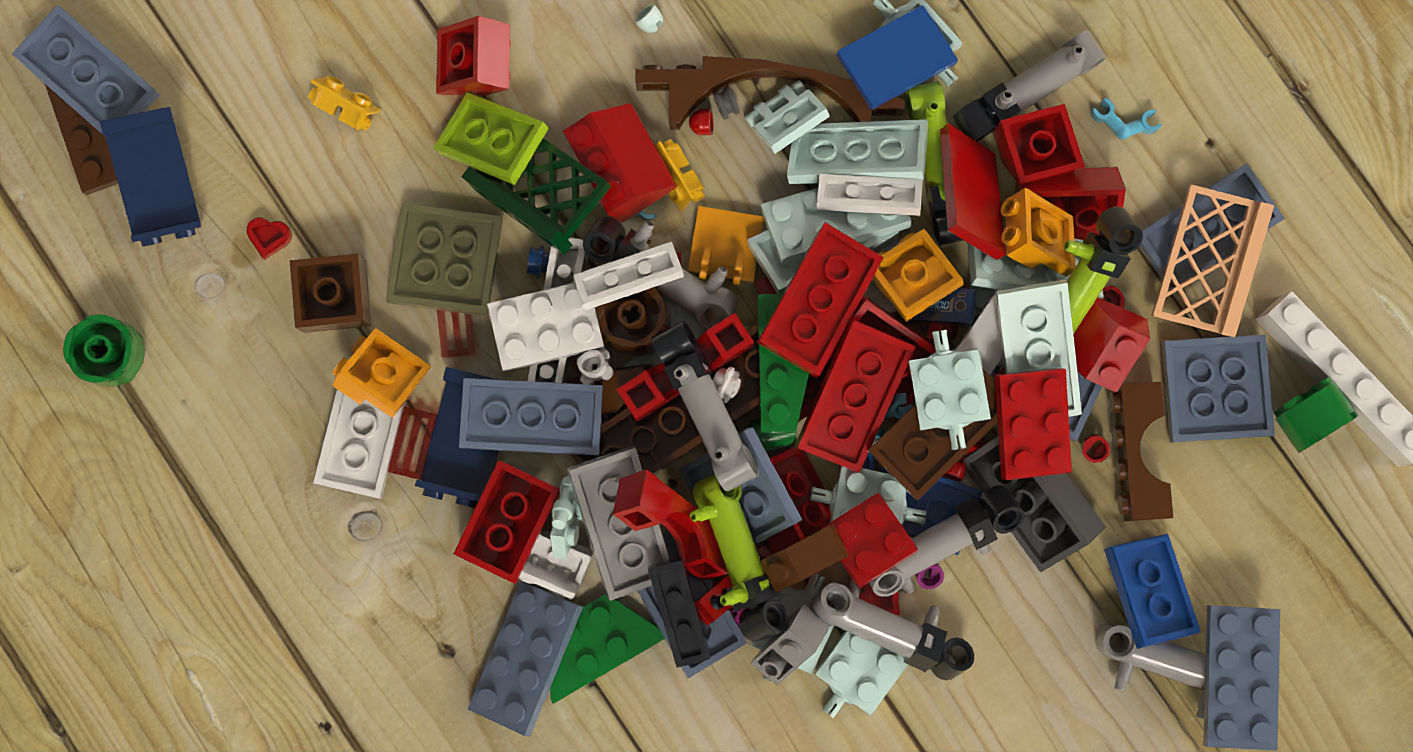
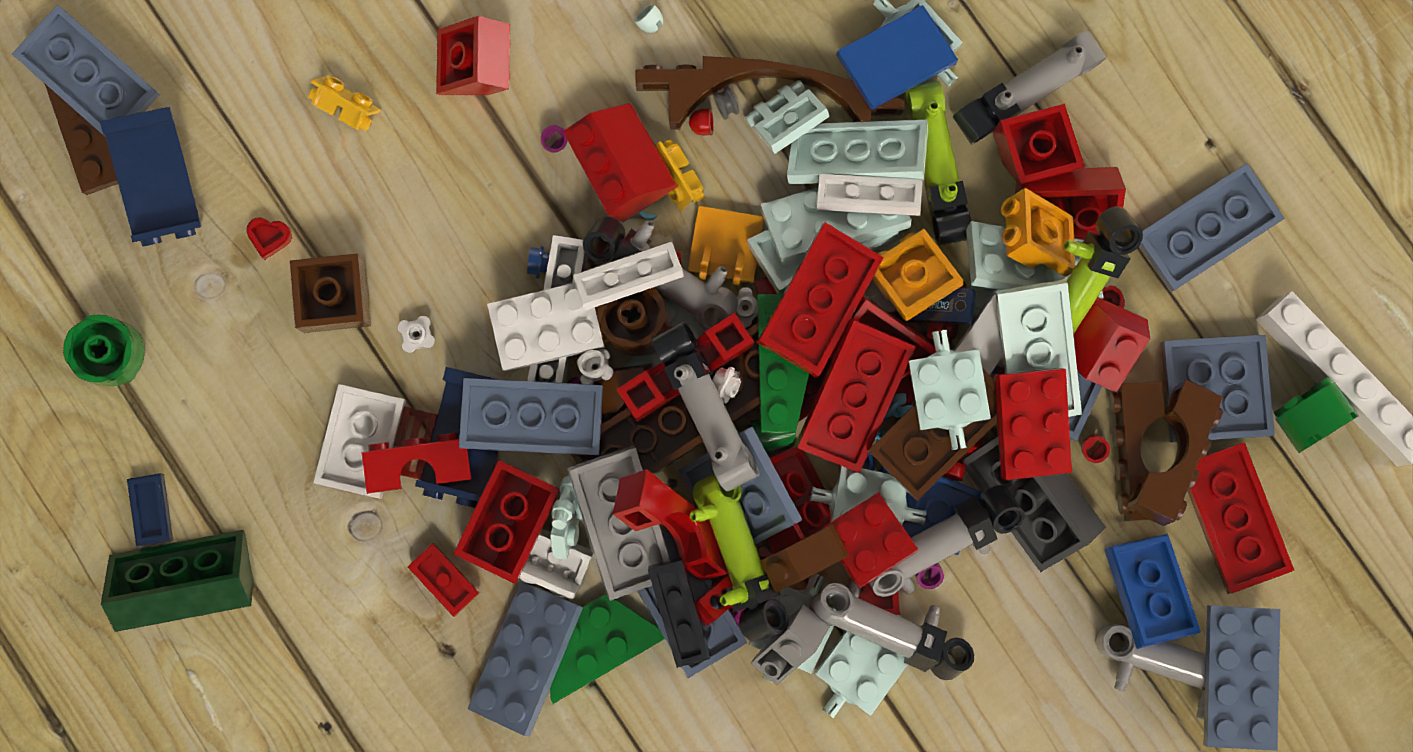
(150, 509): none -> dark blue tile
(177, 581): none -> dark green slope
(380, 372): light orange plate -> none
(384, 465): none -> red arch
(424, 339): none -> white plate
(443, 580): none -> red plate
(444, 259): olive plate -> none
(458, 351): clear red tile -> none
(491, 138): lime plate -> none
(535, 218): dark green fence -> none
(559, 144): none -> magenta hinge
(745, 298): none -> white plate
(972, 192): red tile -> none
(1121, 129): medium azure arm -> none
(1191, 415): none -> reddish brown arch
(1238, 520): none -> red plate
(1241, 266): light nougat fence -> none

